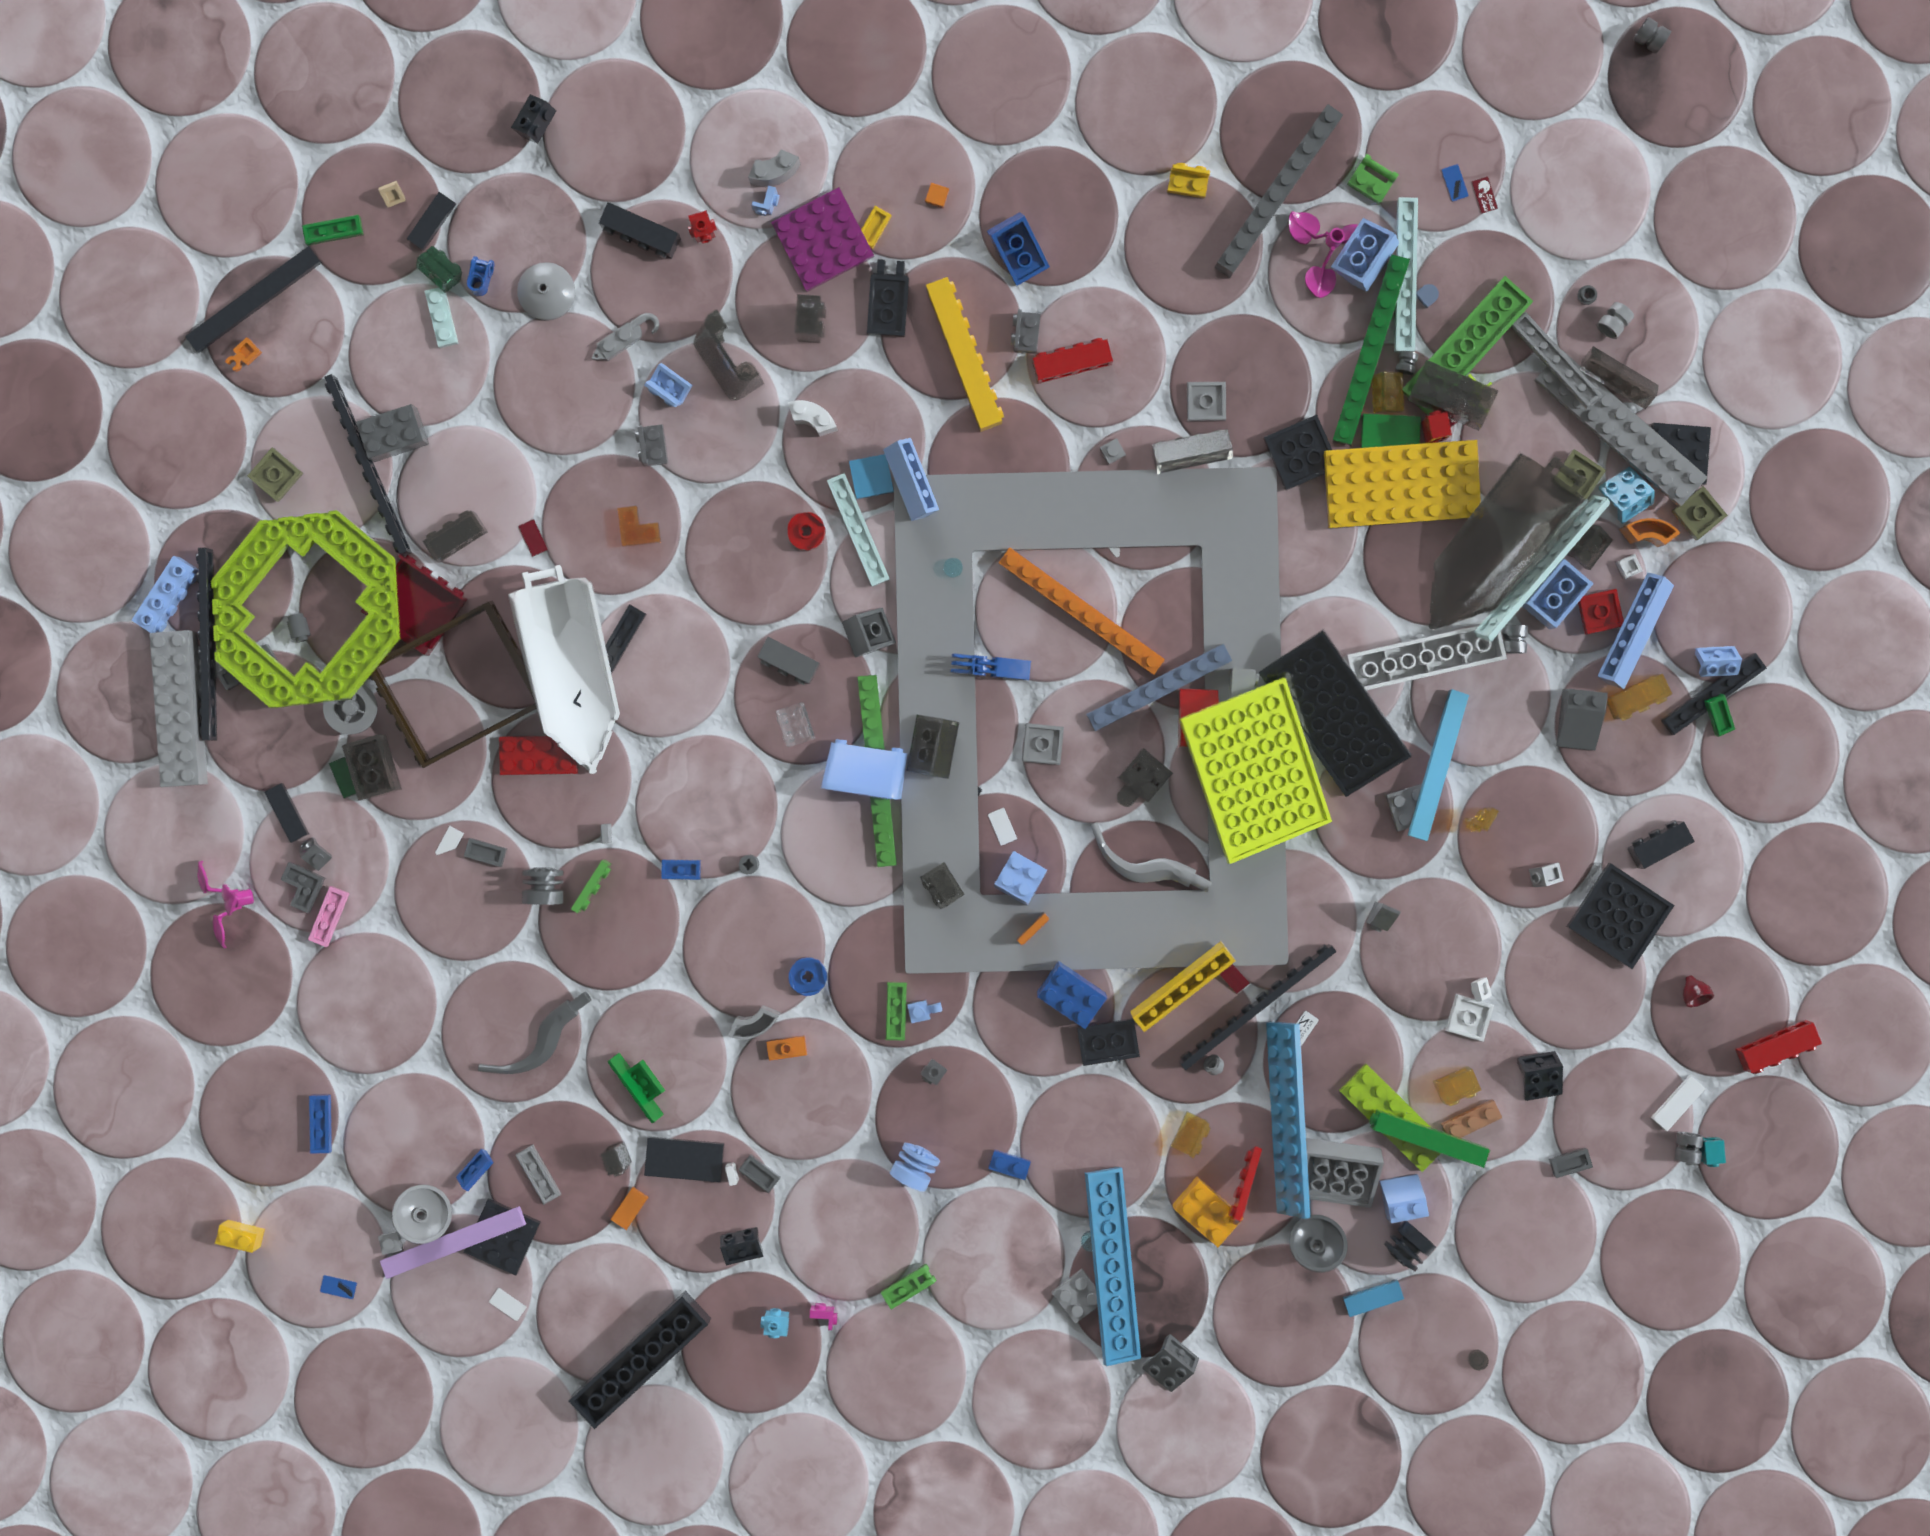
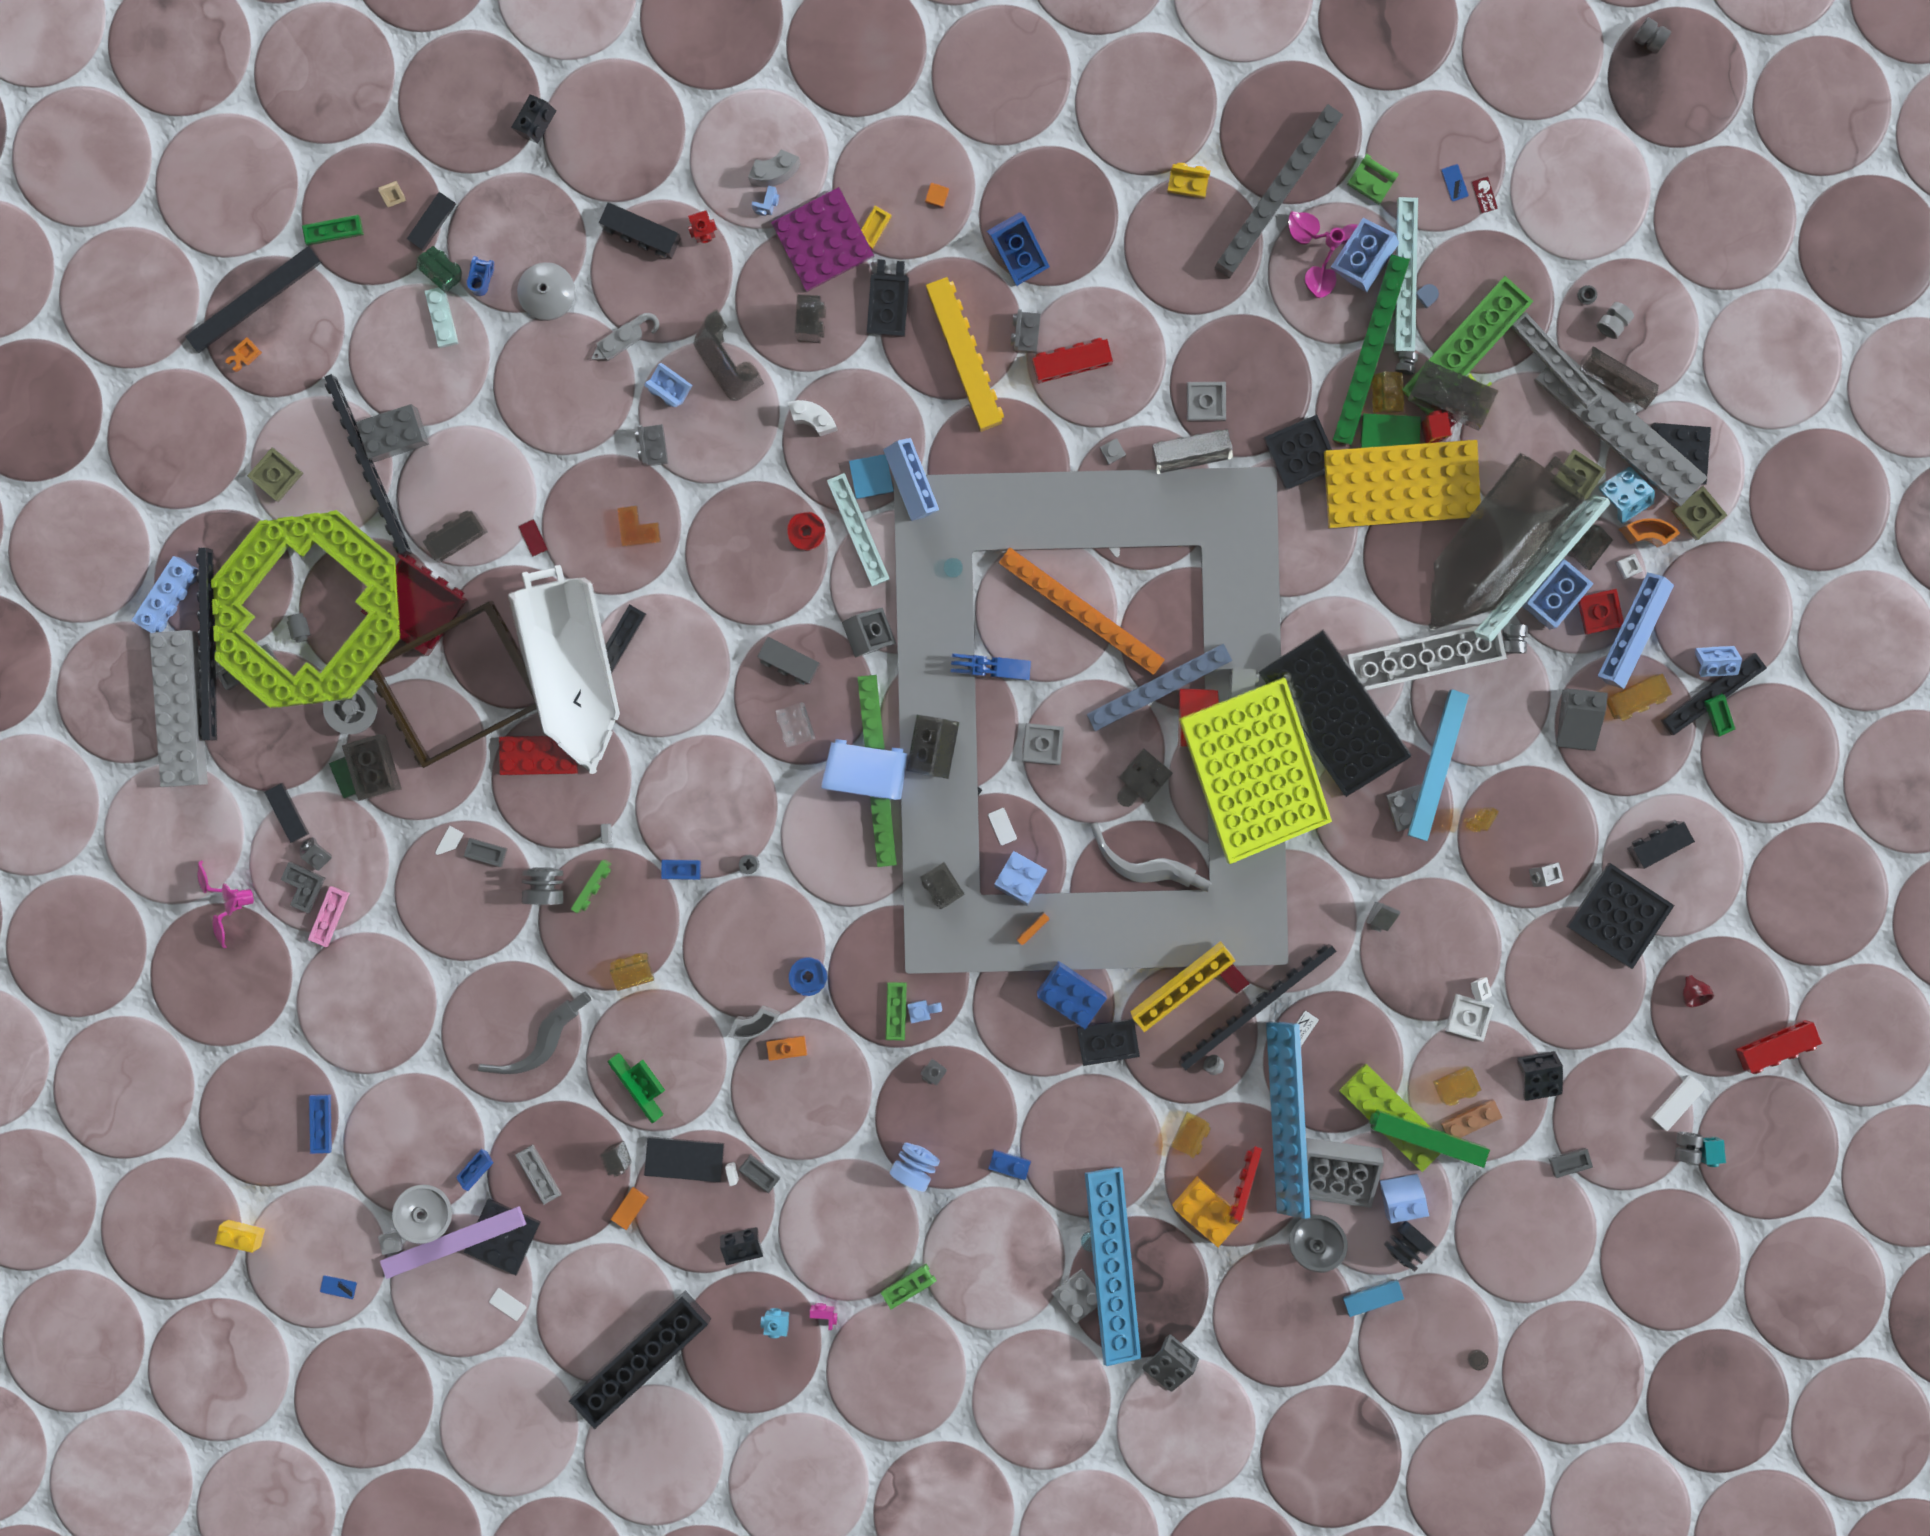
(631, 971): none -> clear yellow bracket

